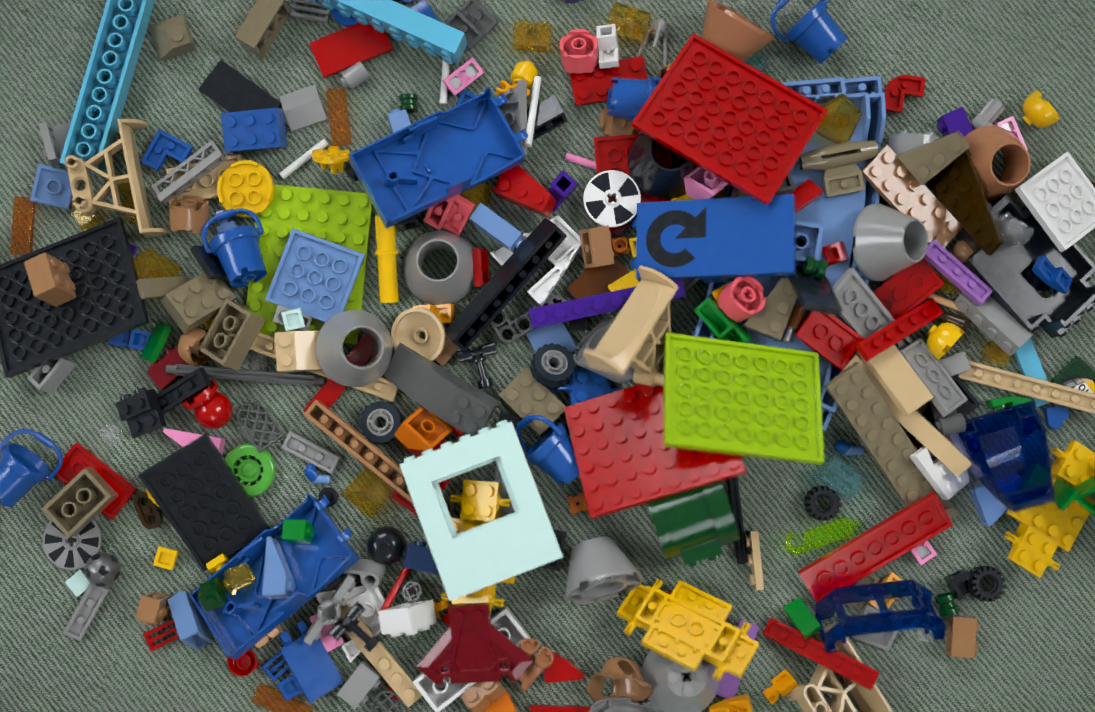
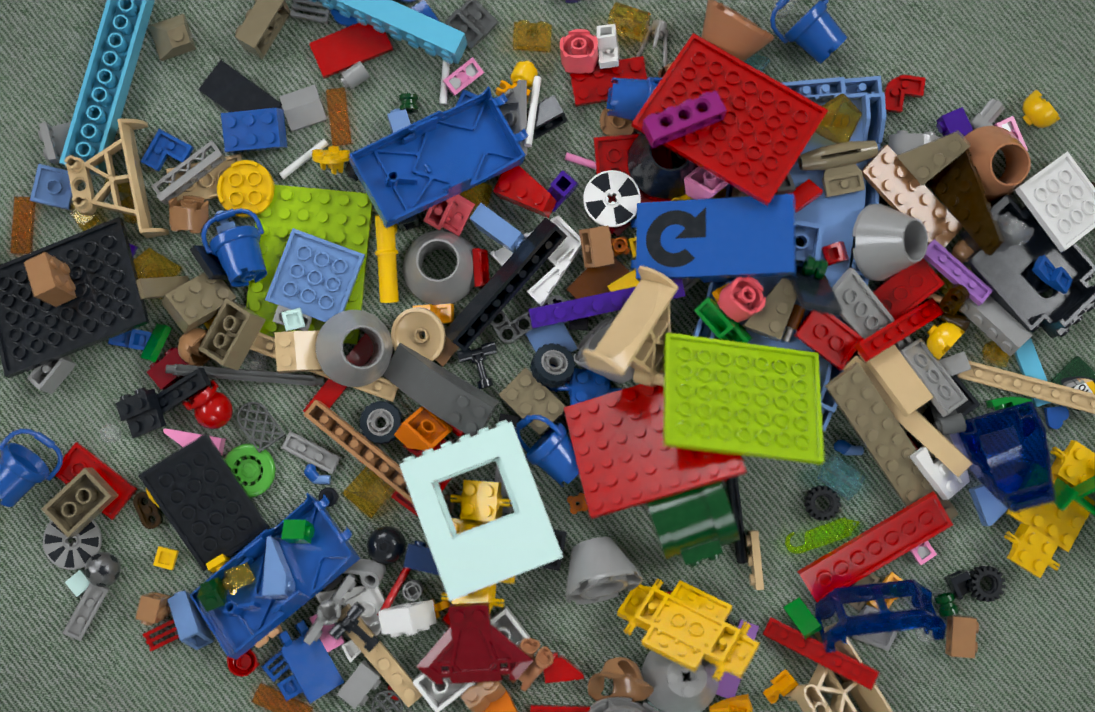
(677, 127): none -> magenta brick
(954, 299): none -> dark brown plate

